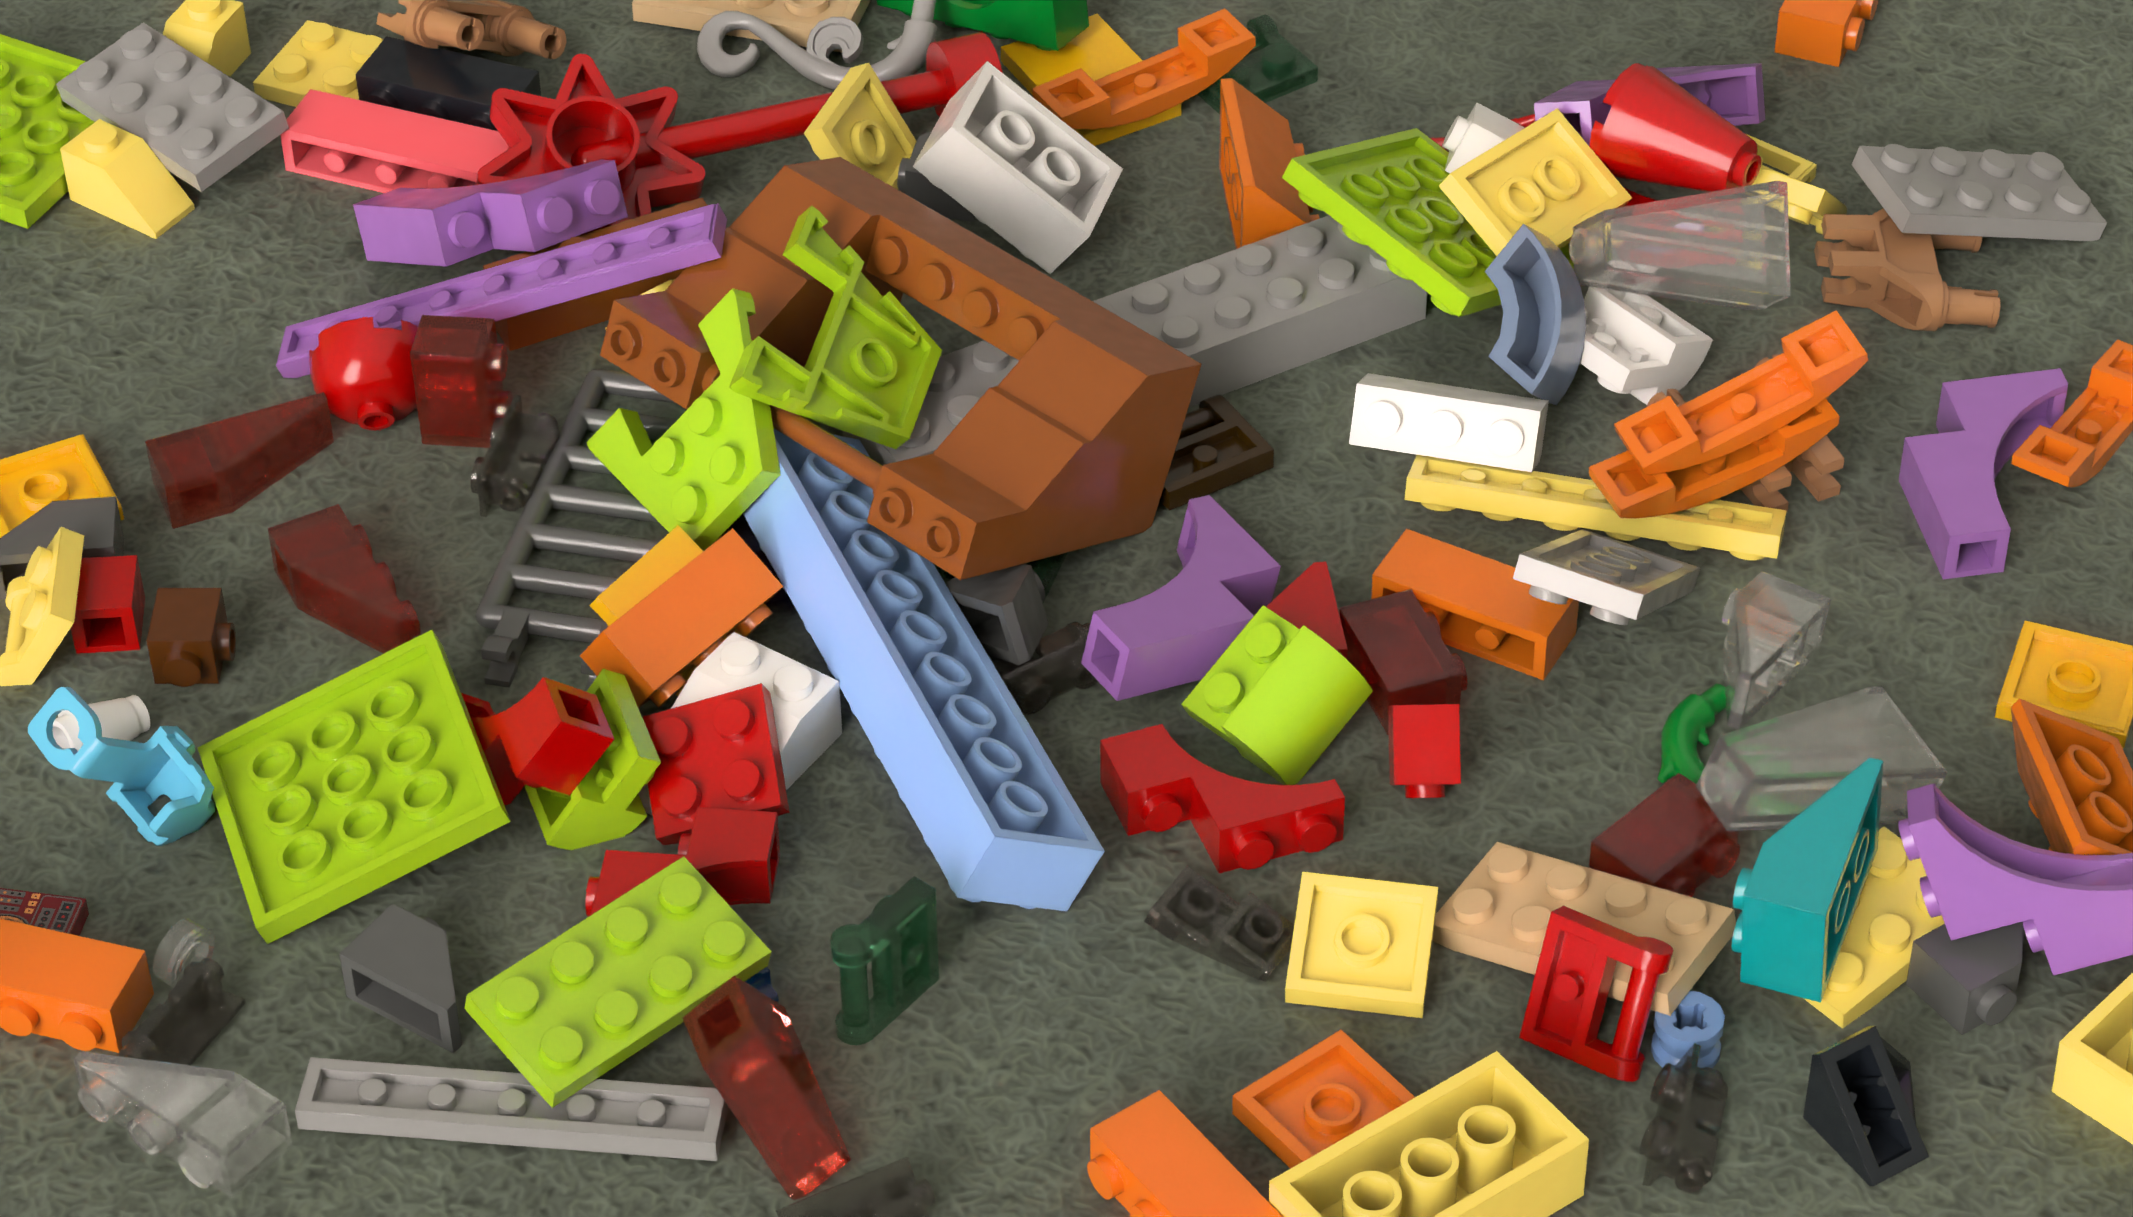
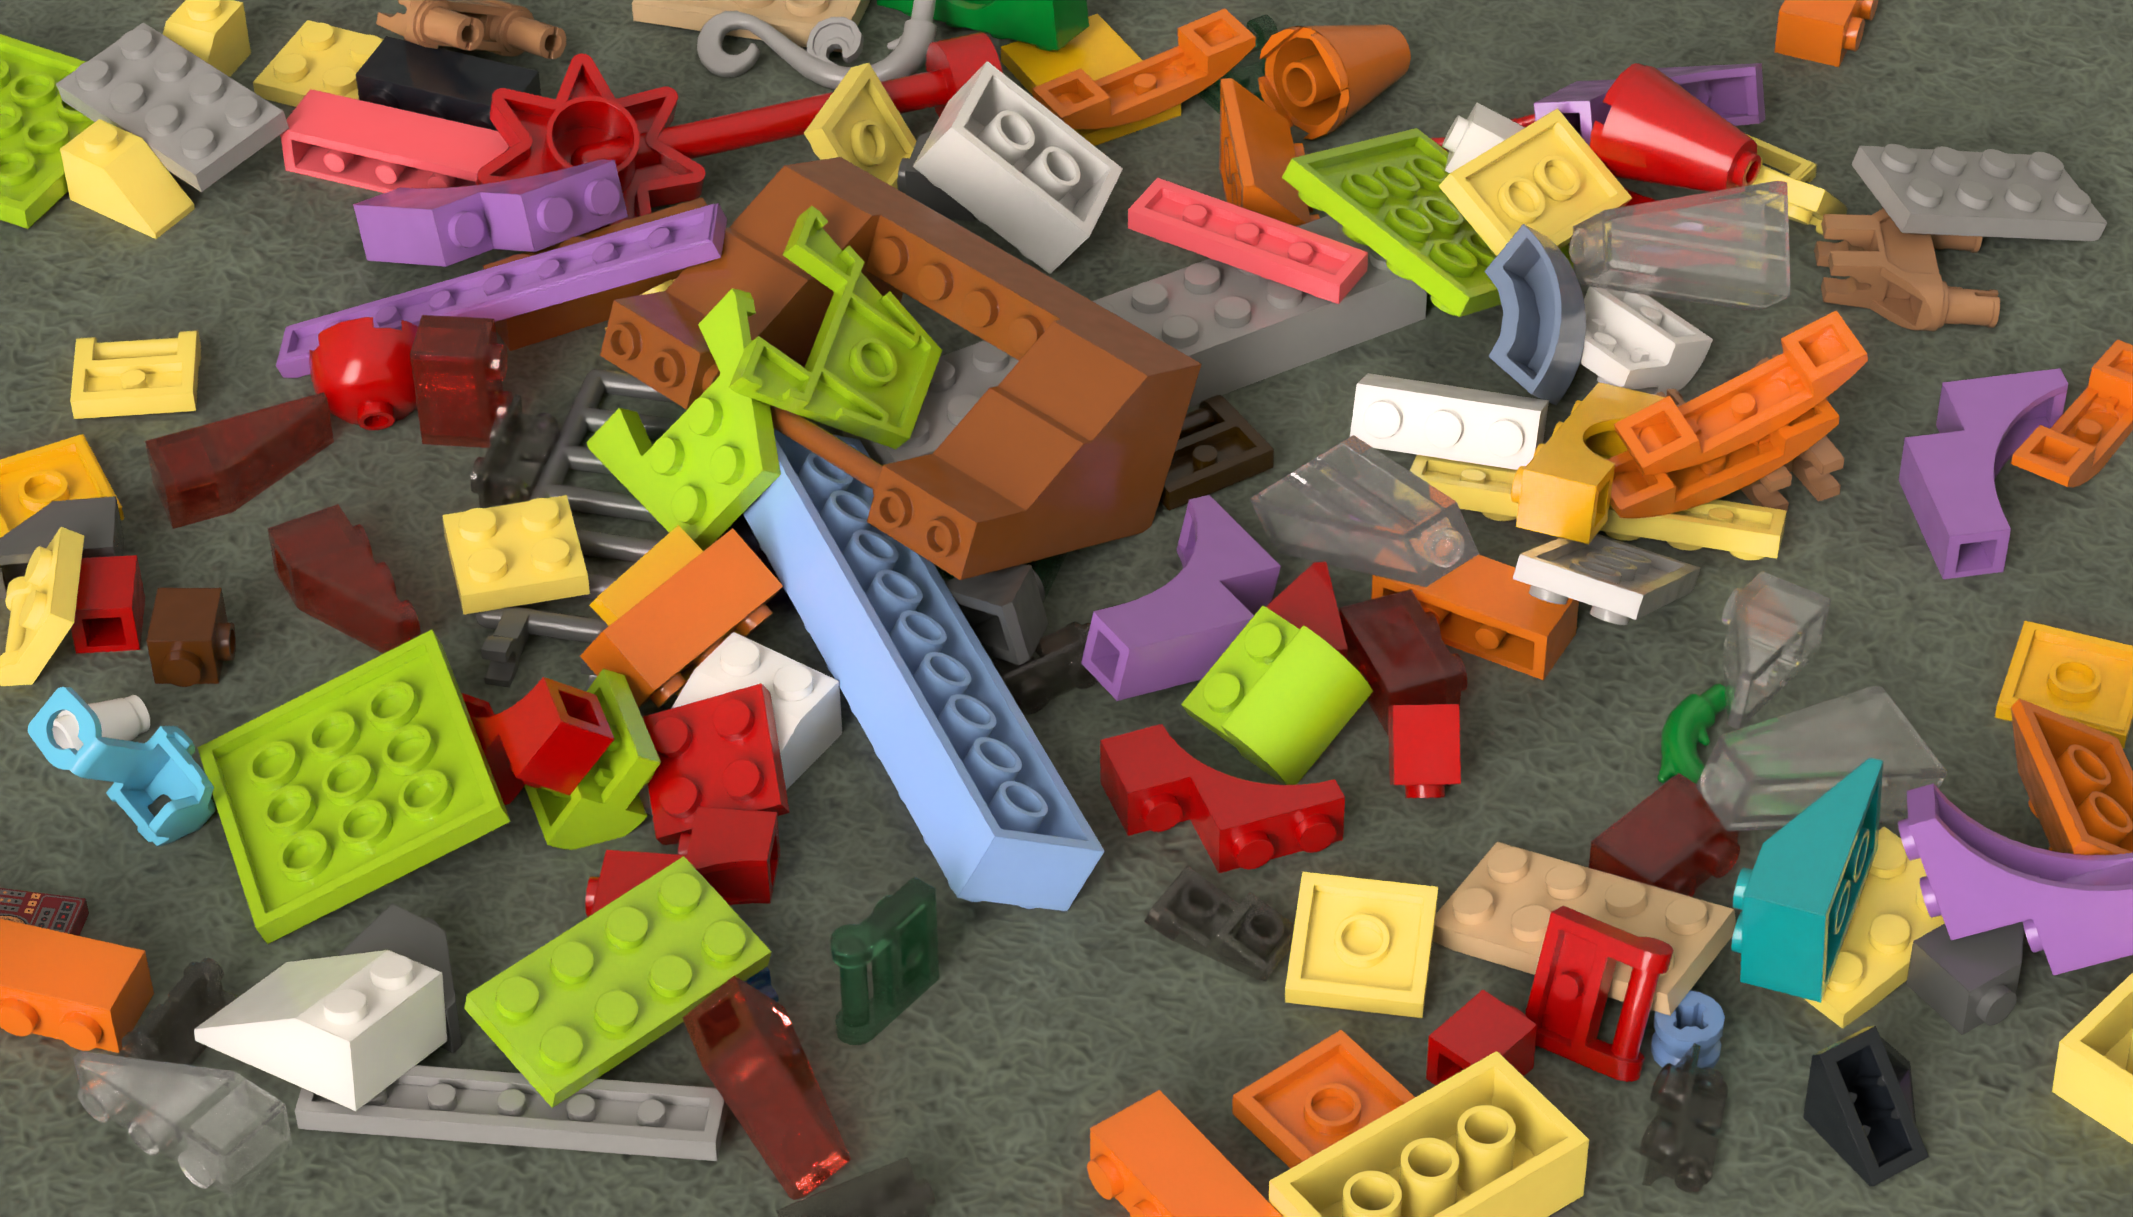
(135, 376): none -> light yellow plate
(182, 944): clear tile -> none
(335, 1023): none -> white slope
(515, 554): none -> light yellow plate
(1248, 240): none -> coral plate
(1326, 68): none -> orange cone
(1365, 517): none -> clear slope
(1478, 1031): none -> red brick
(1569, 479): none -> yellow arch

